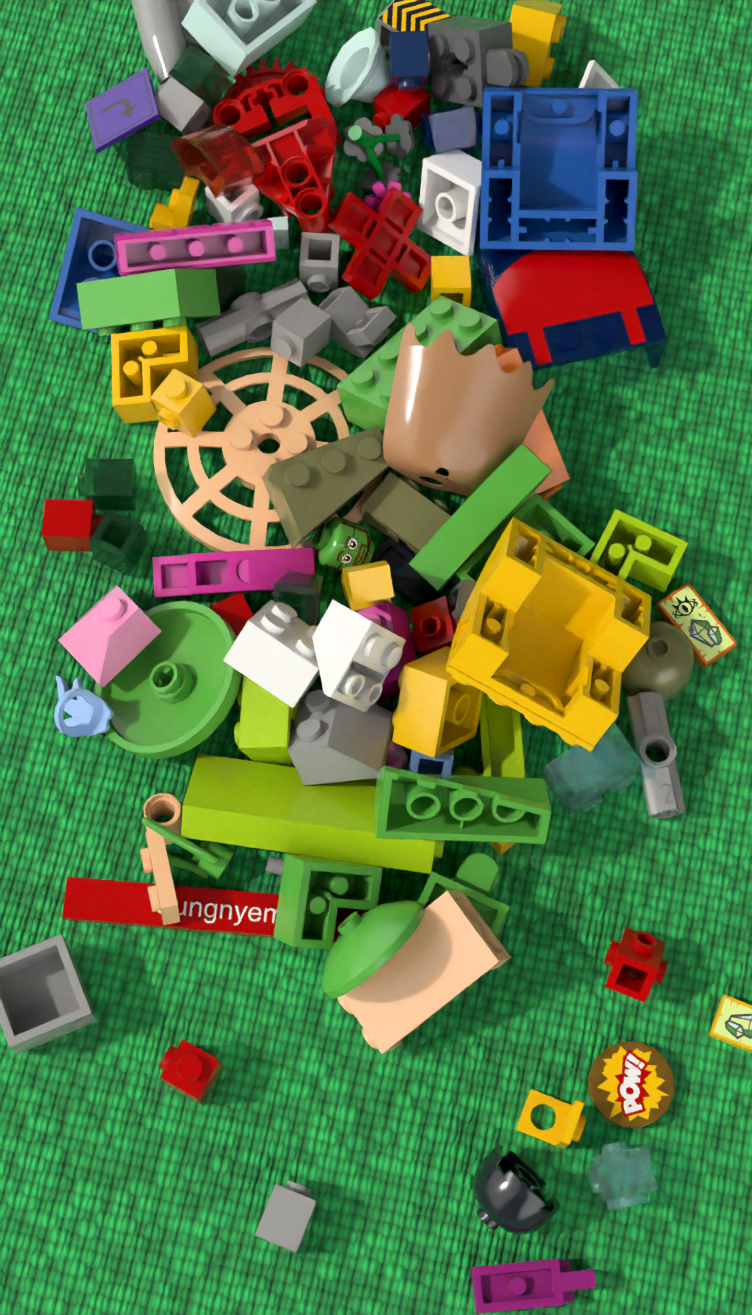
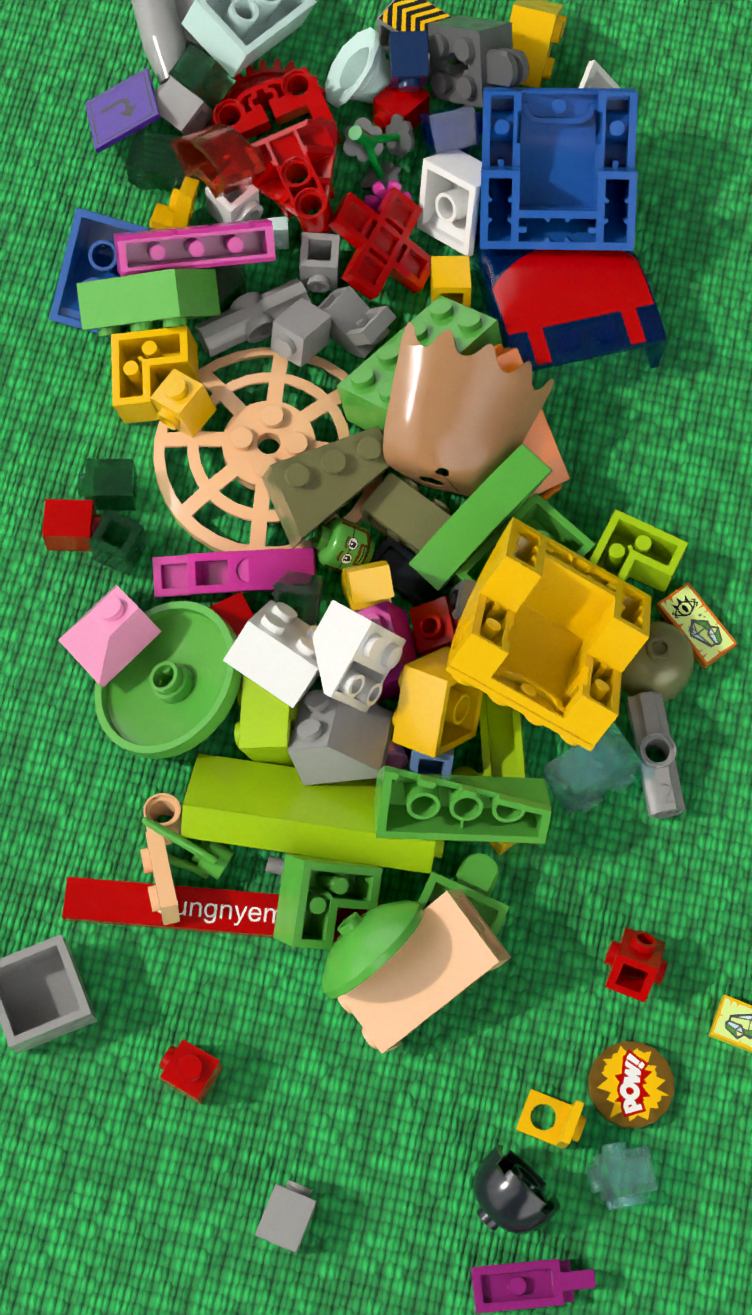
(88, 712): light blue piece -> none

